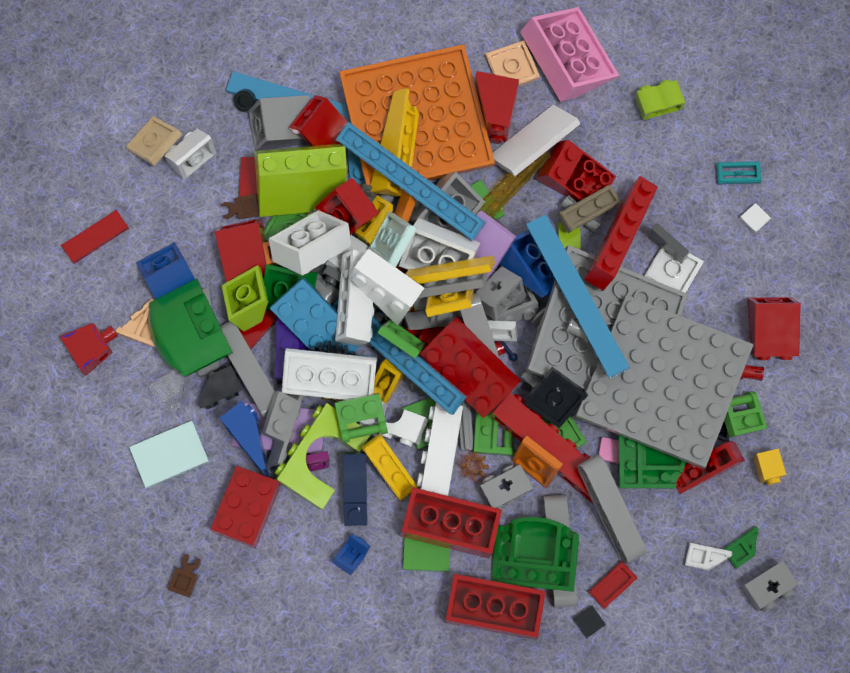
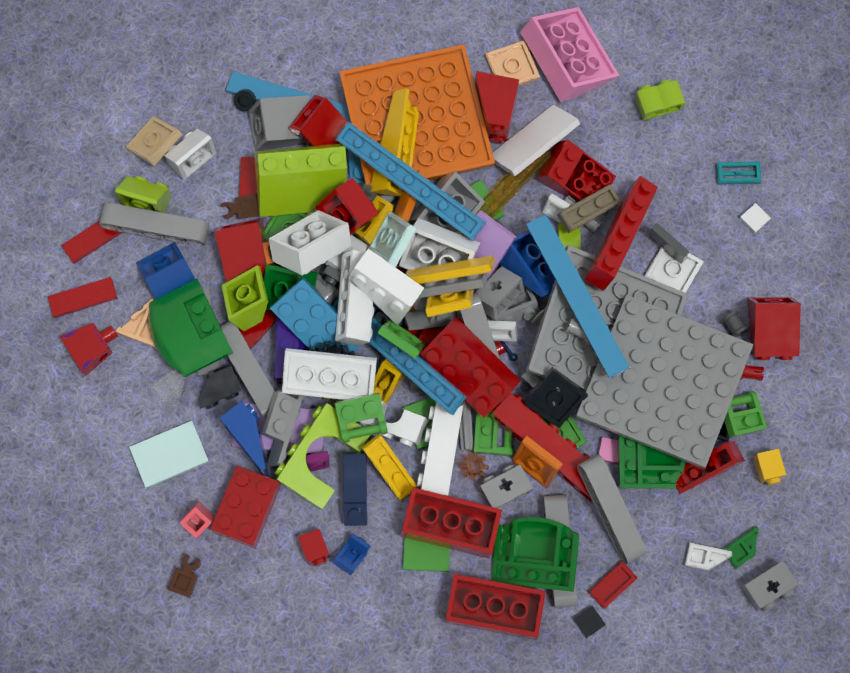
(82, 297): none -> red tile
(144, 195): none -> lime slope
(153, 224): none -> light grey beam
(197, 519): none -> coral brick
(314, 548): none -> red brick
(554, 206): none -> white tile
(734, 324): none -> dark grey bush

